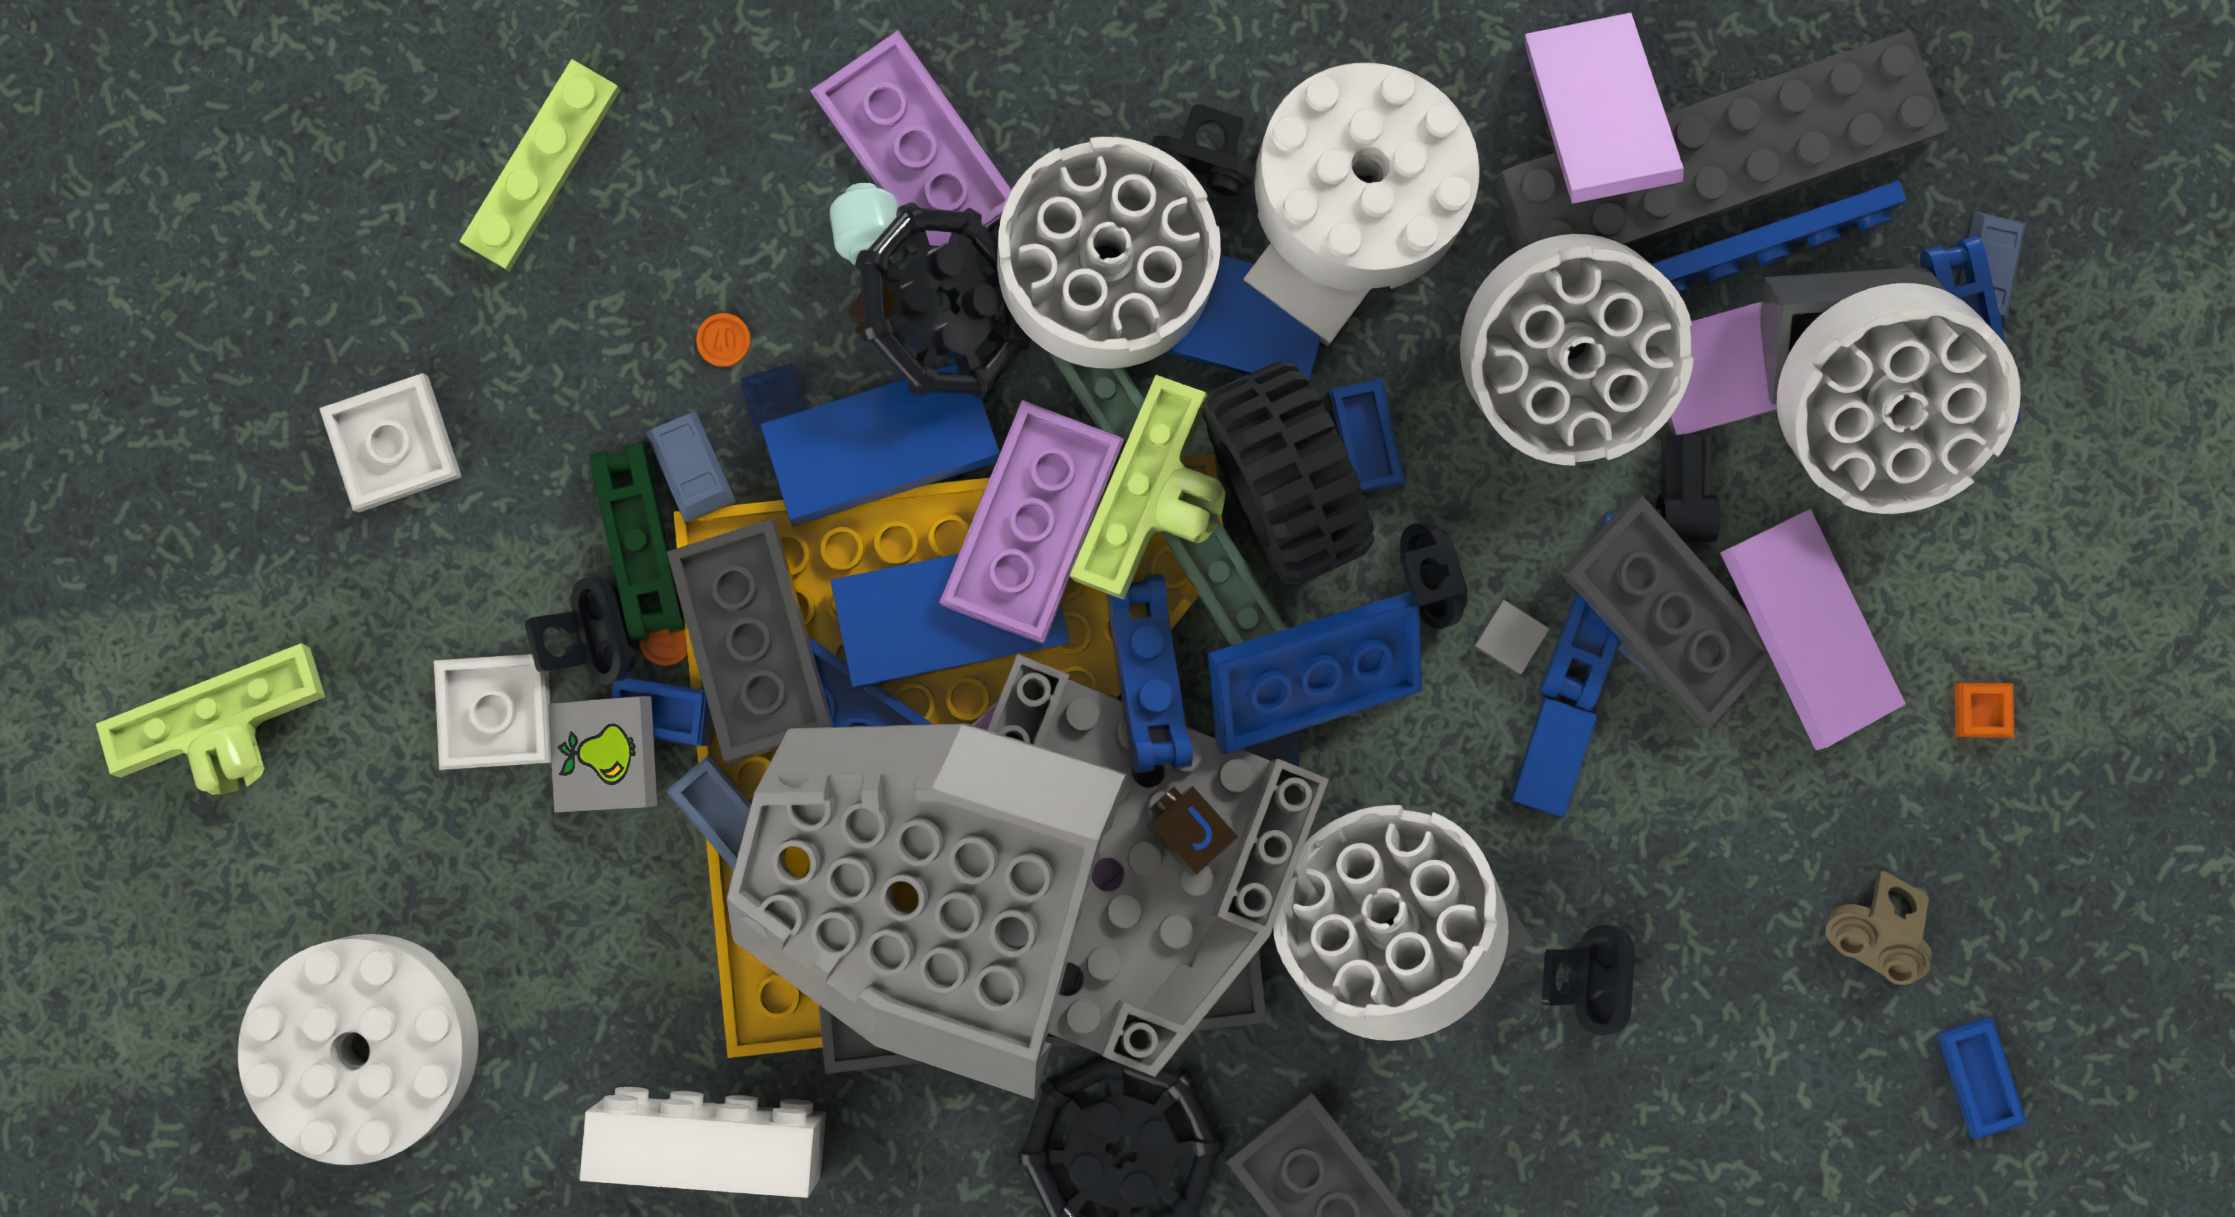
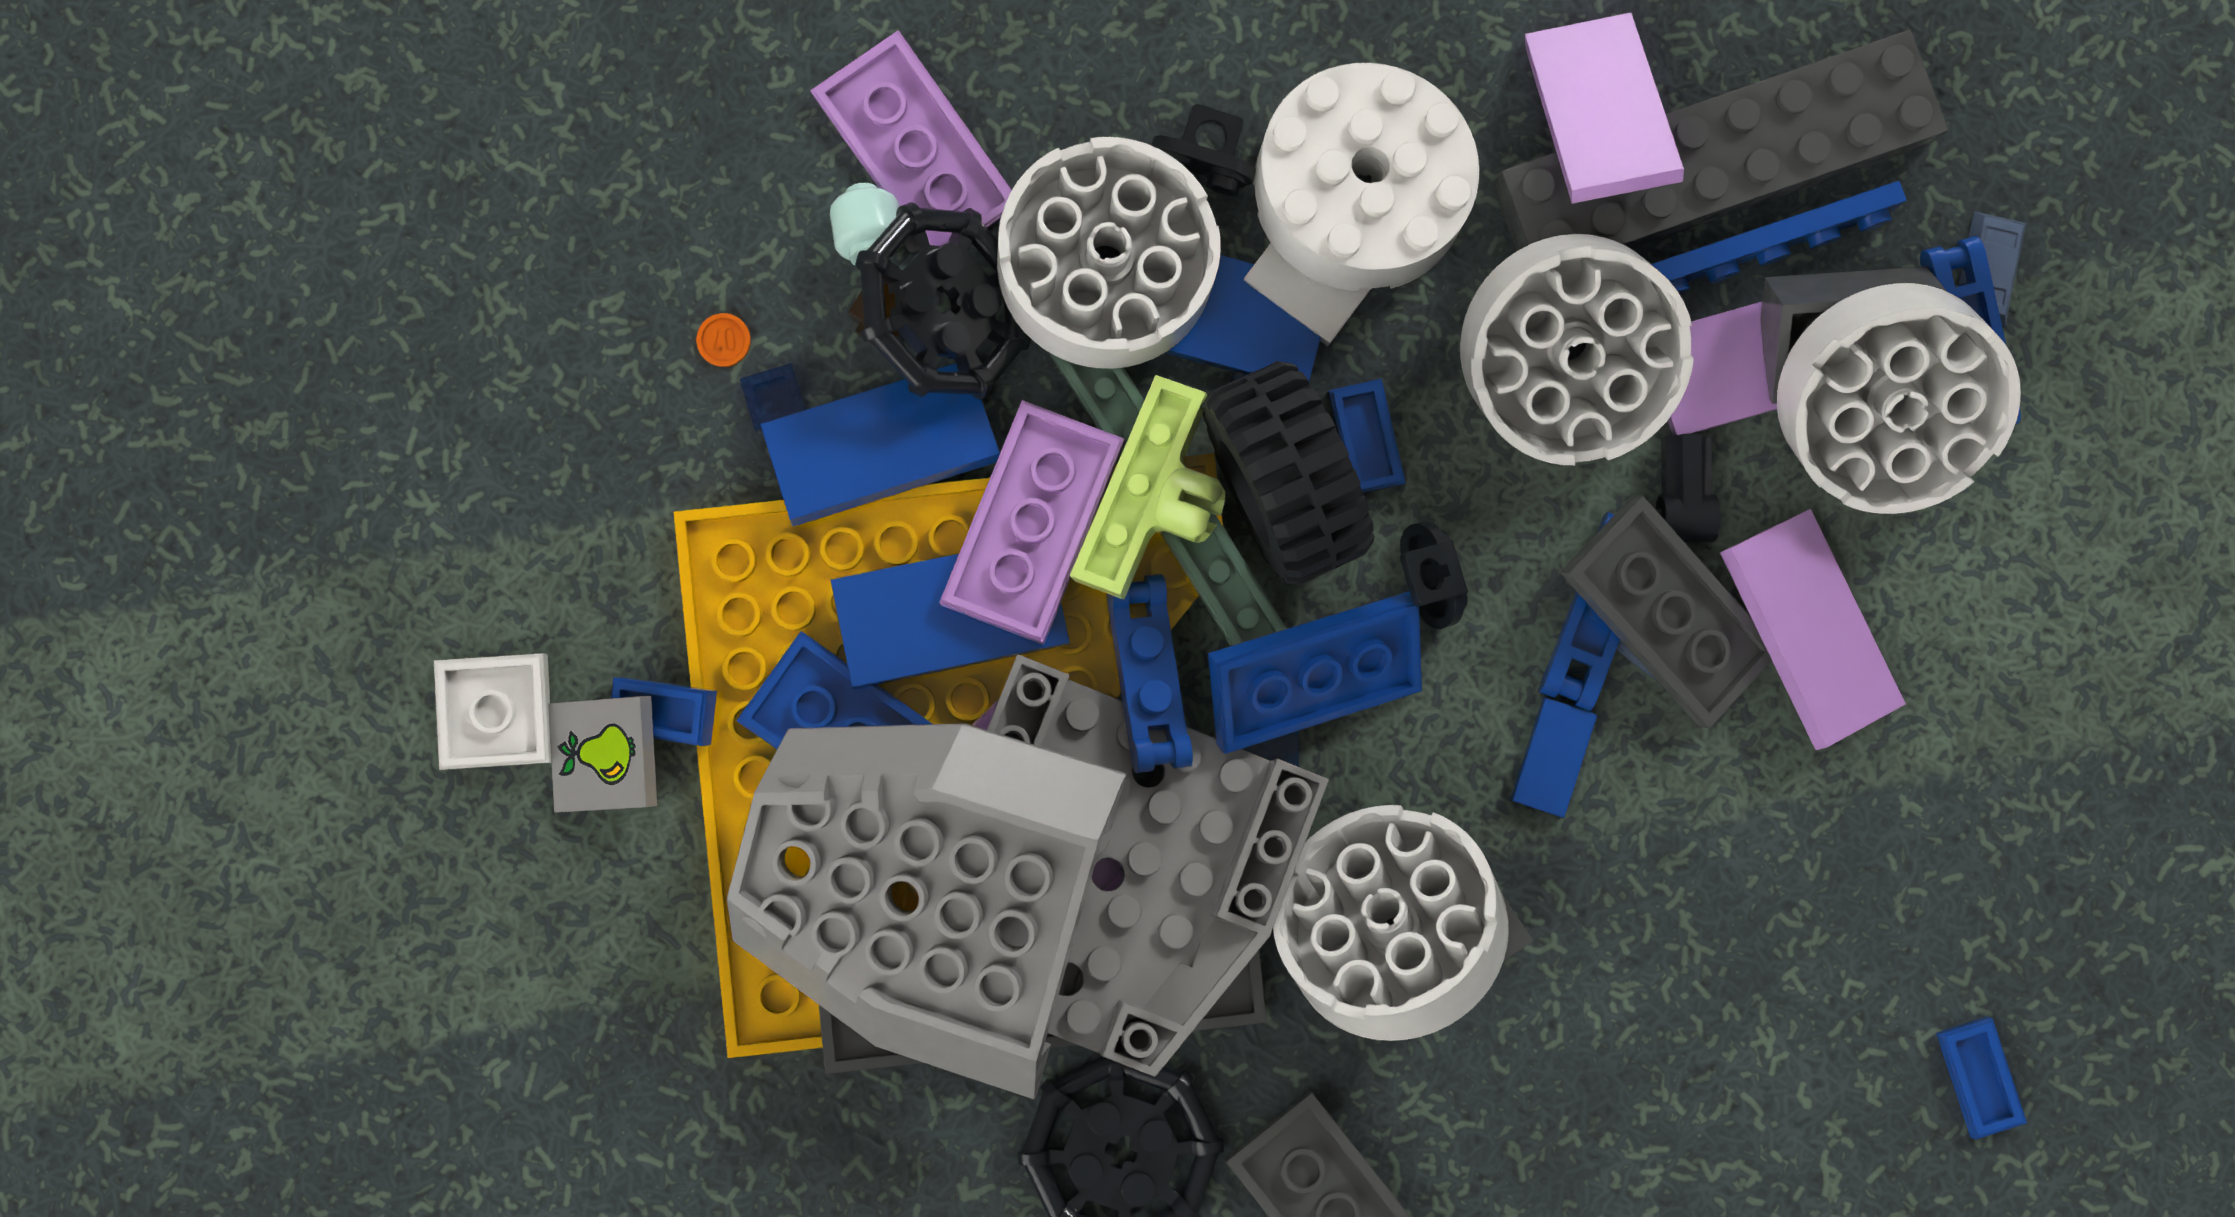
(213, 721): yellowish green plate -> none
(311, 1082): white brick -> none
(390, 442): white plate -> none
(540, 165): yellowish green plate -> none
(594, 631): black bracket -> none
(637, 541): dark green plate -> none
(665, 648): orange piece -> none
(690, 467): sand blue tile -> none
(703, 1144): white brick -> none
(714, 806): sand blue tile -> none
(749, 639): dark grey plate -> none
(1189, 829): dark brown brick -> none
(1511, 637): light grey tile -> none
(1598, 979): black bracket -> none
(1881, 937): dark tan bracket -> none
(1984, 710): orange tile -> none

